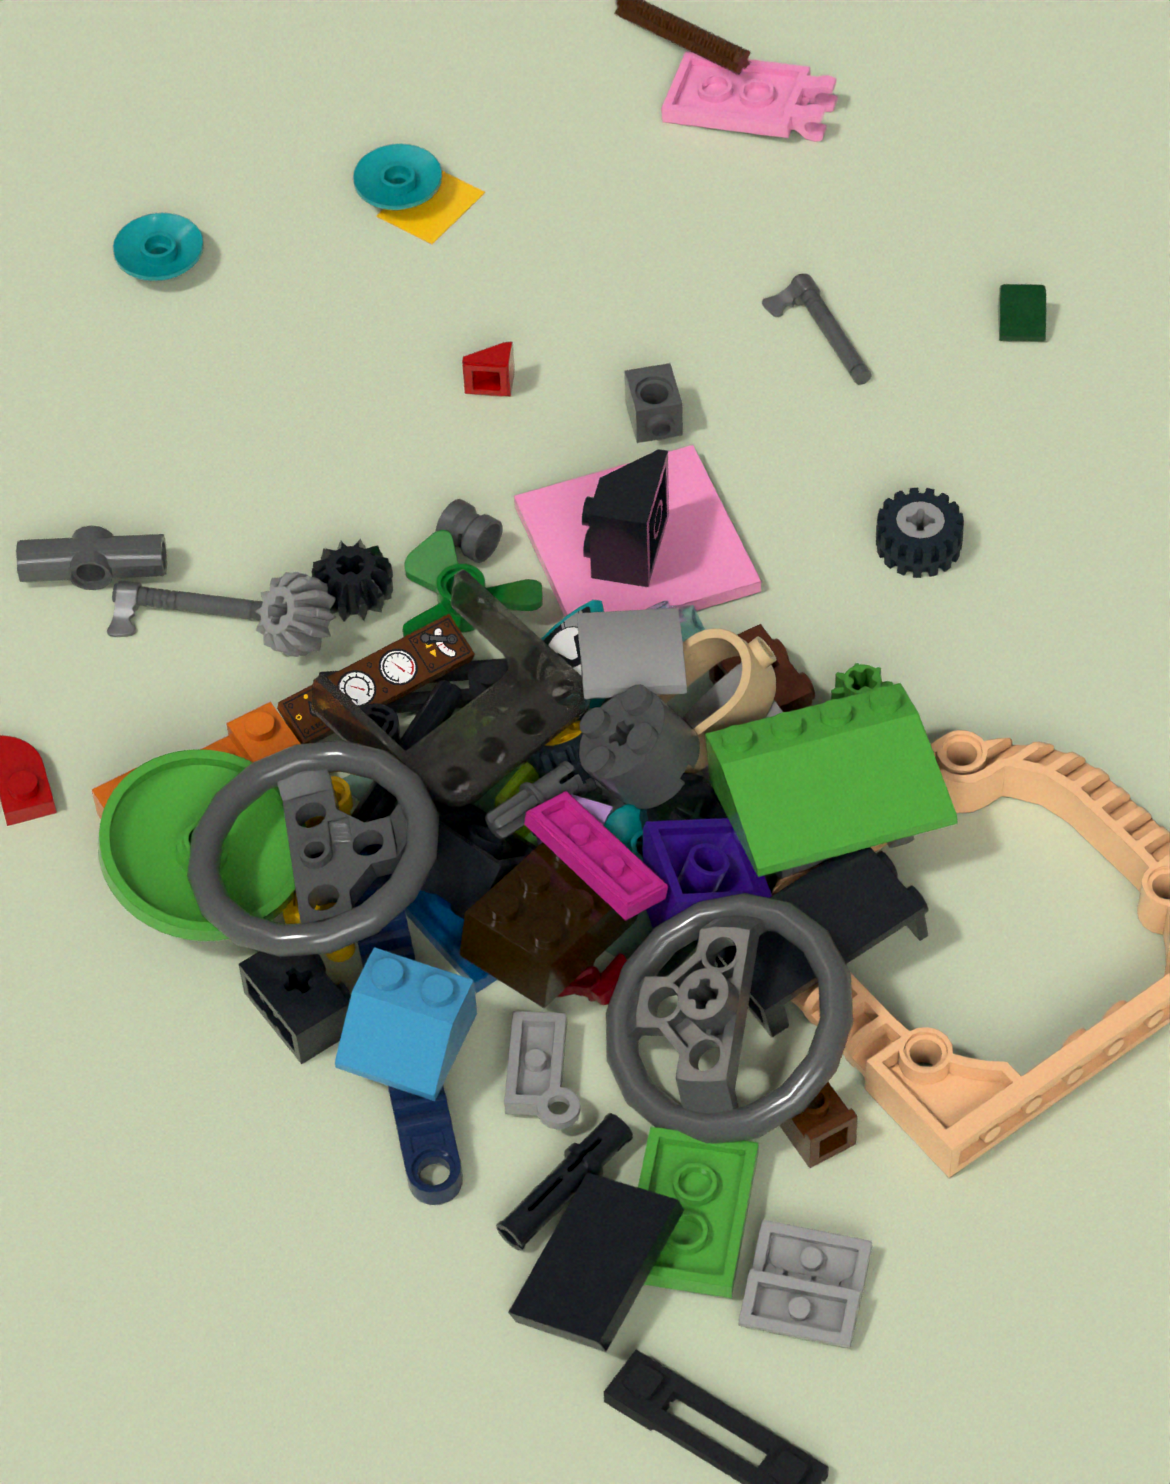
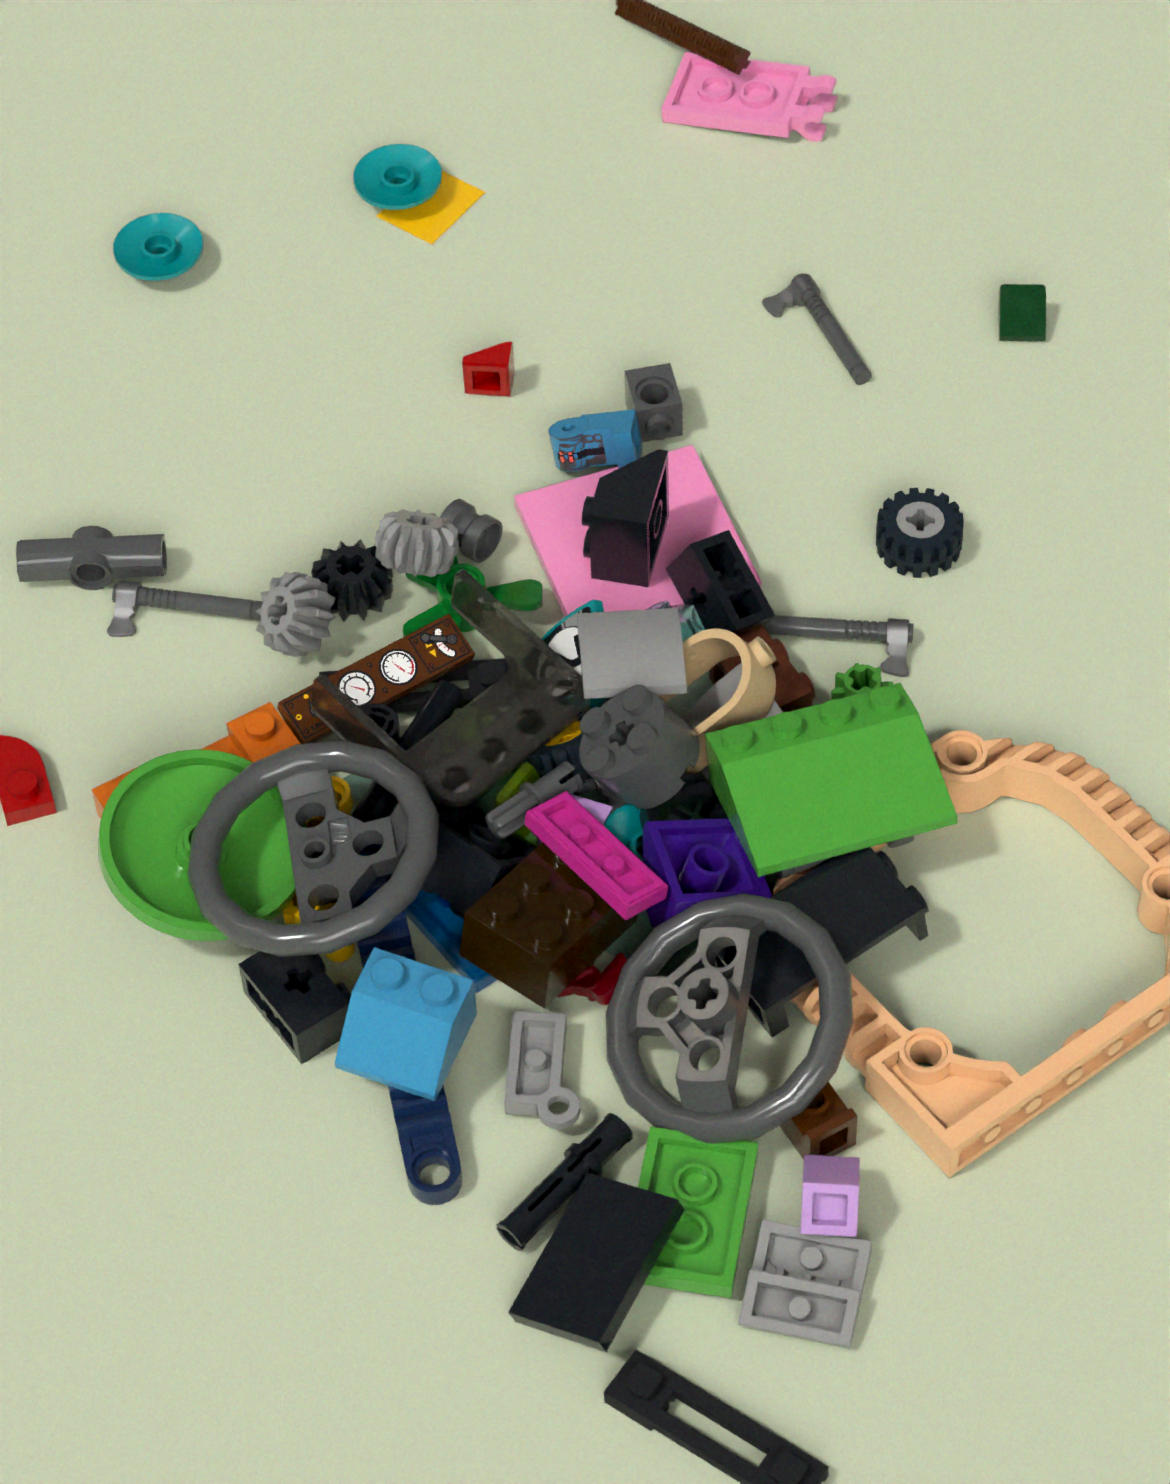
(416, 543): none -> light grey gear
(596, 440): none -> dark azure leg
(720, 585): none -> black brick
(830, 1195): none -> lavender brick
(895, 632): none -> dark grey piece

